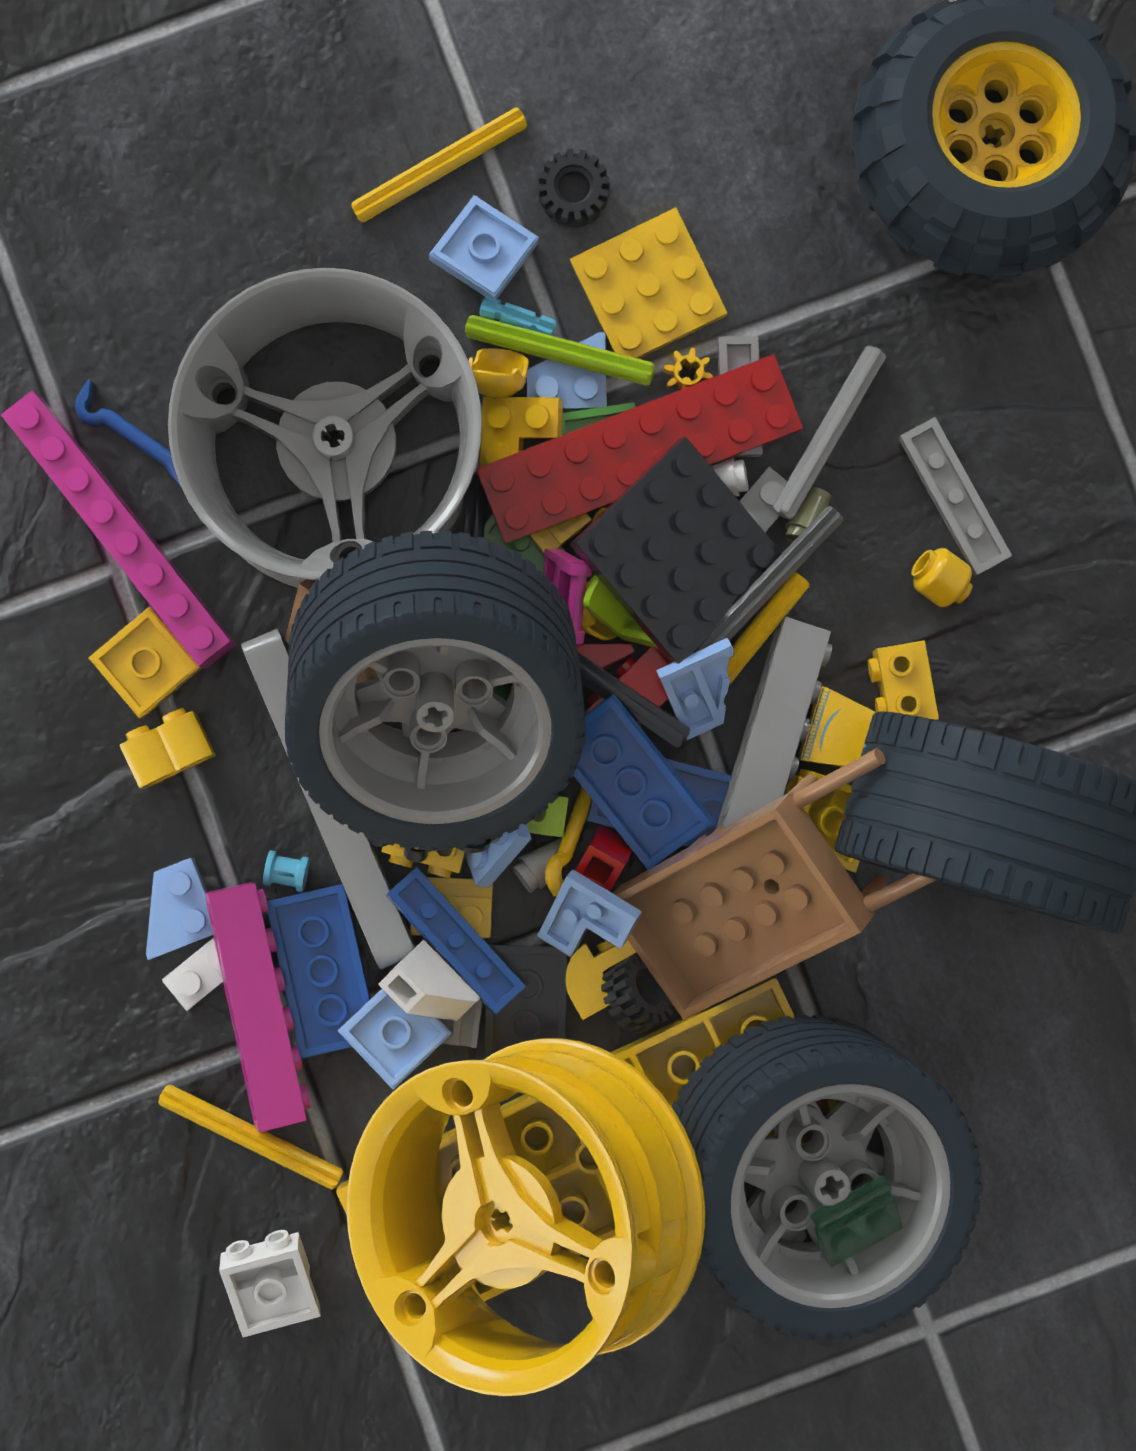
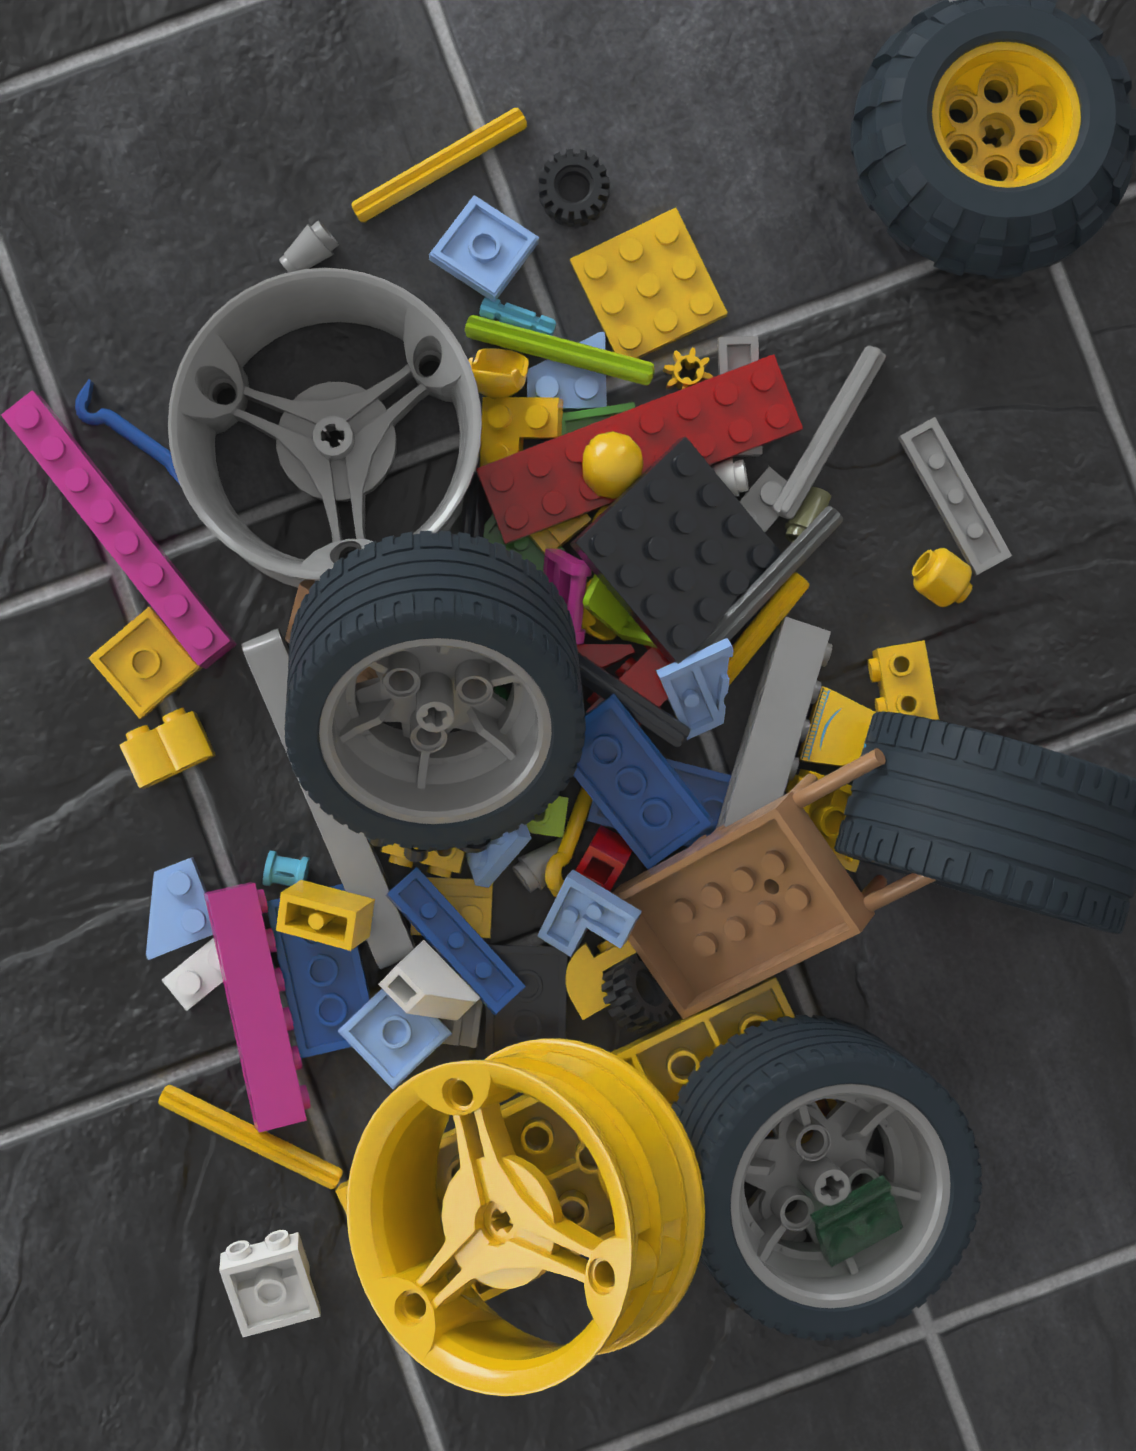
(309, 248): none -> light grey cone
(325, 915): none -> yellow brick
(611, 464): none -> yellow hair

